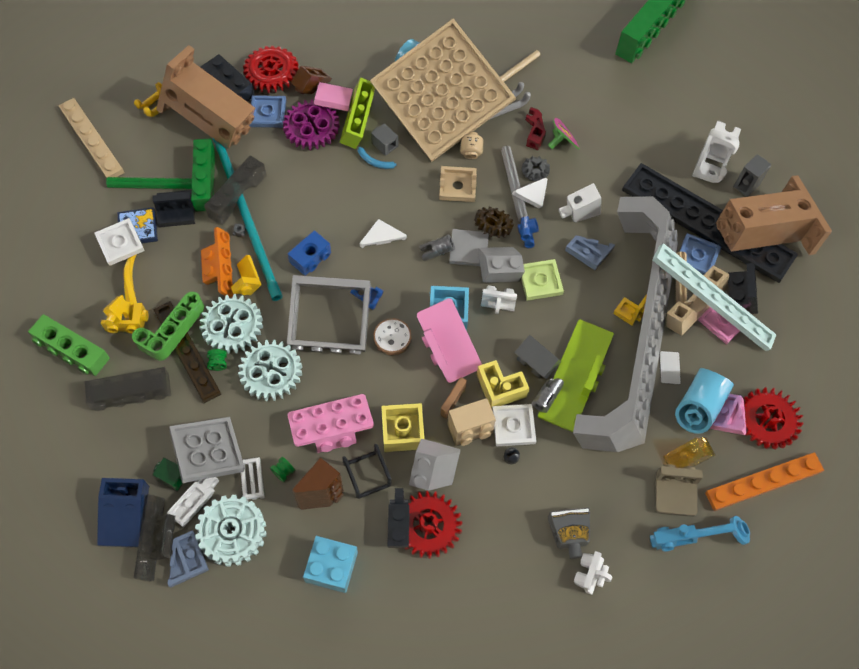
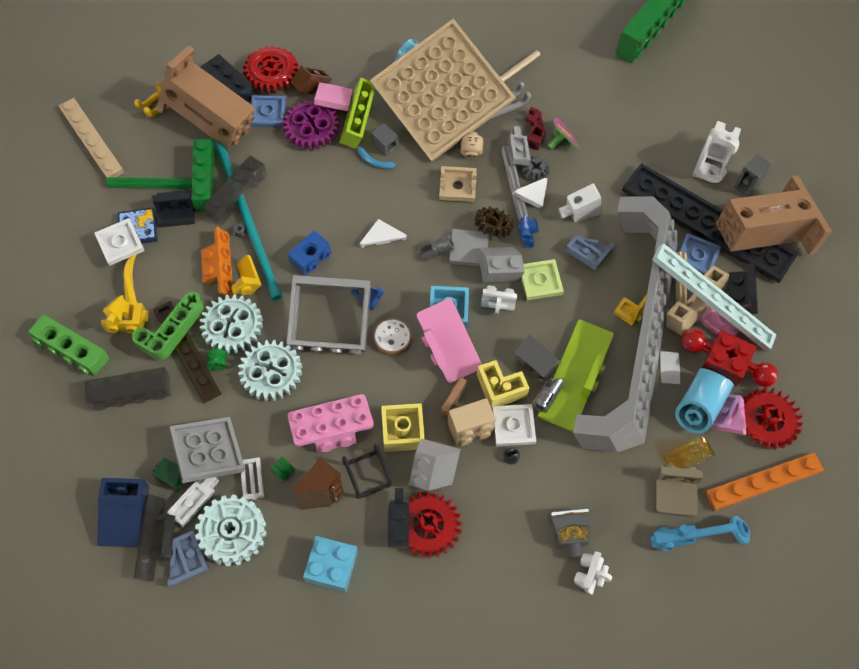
(518, 147): none -> light grey hinge
(729, 357): none -> red brick

